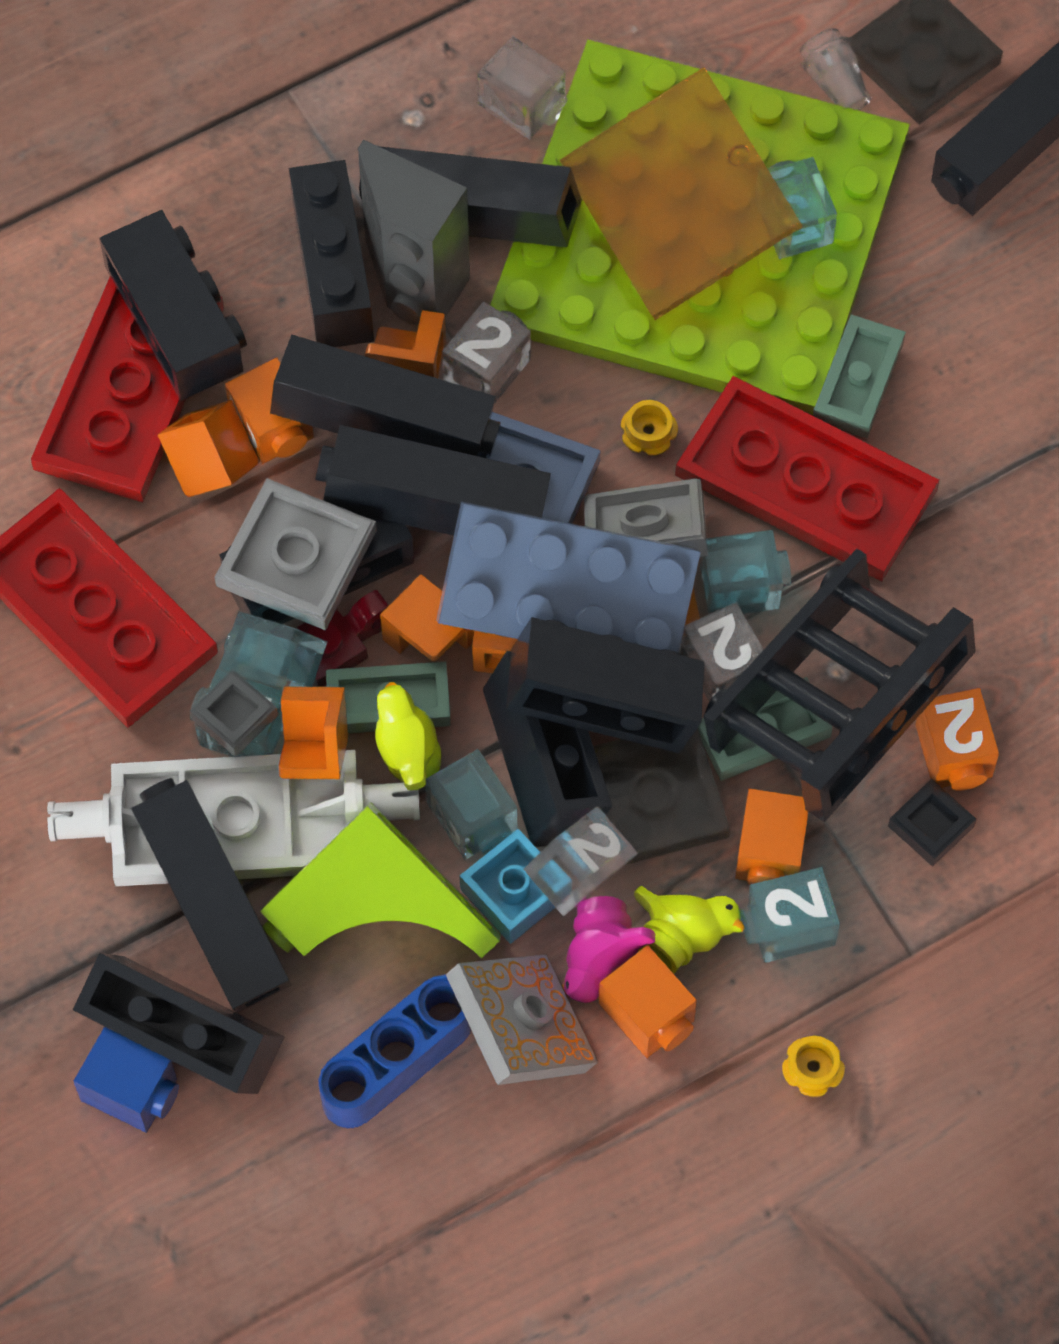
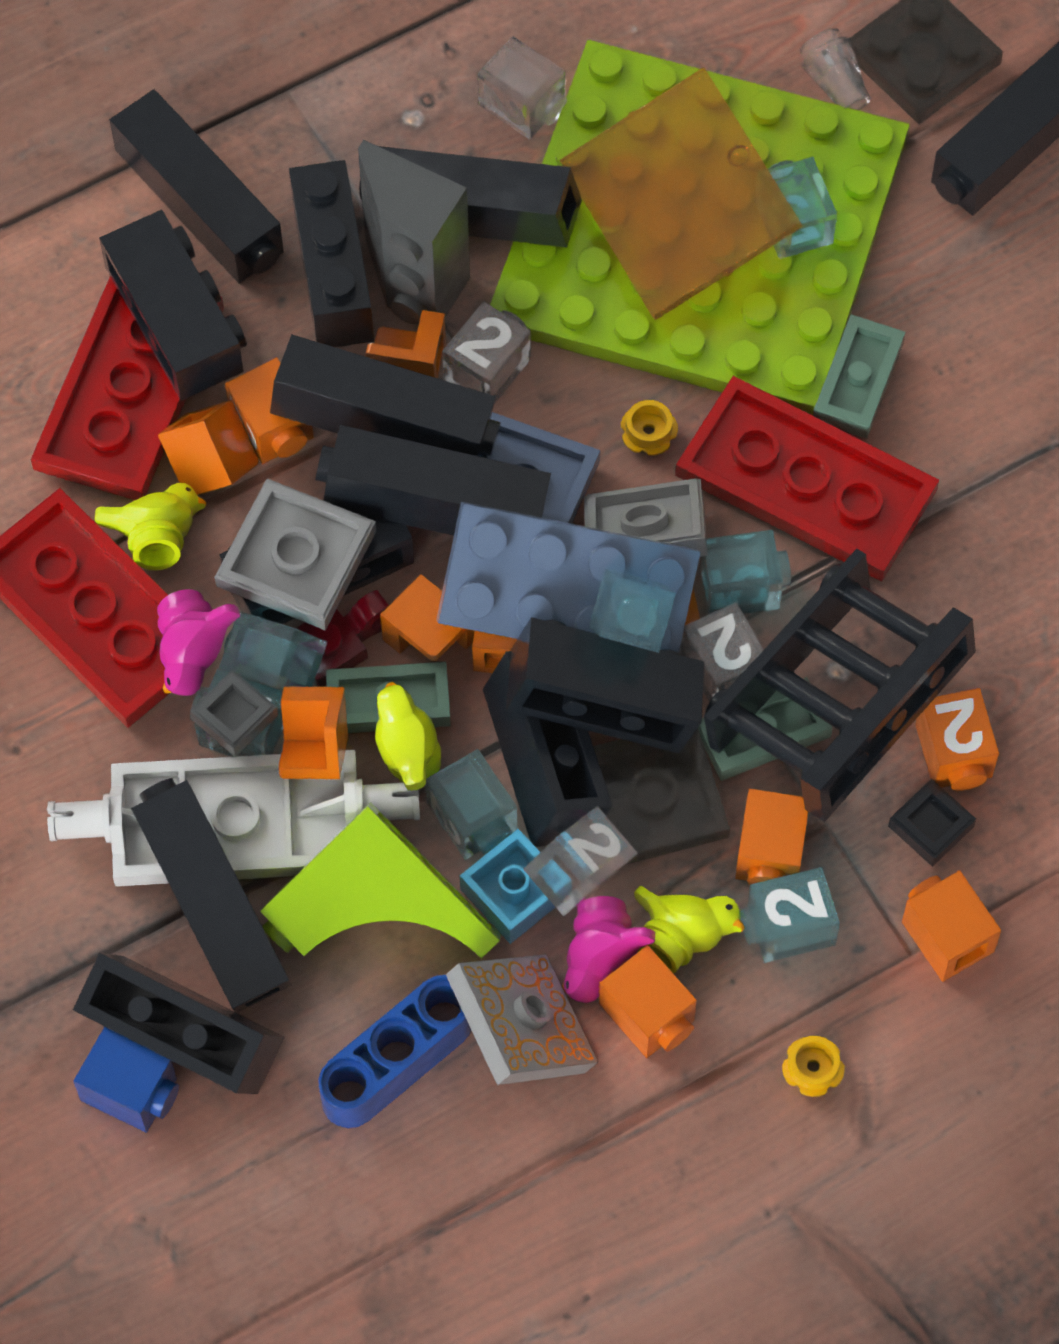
(155, 524): none -> neon yellow animal
(190, 638): none -> dark pink animal
(197, 186): none -> black brick
(632, 610): none -> clear light blue brick
(950, 924): none -> orange brick

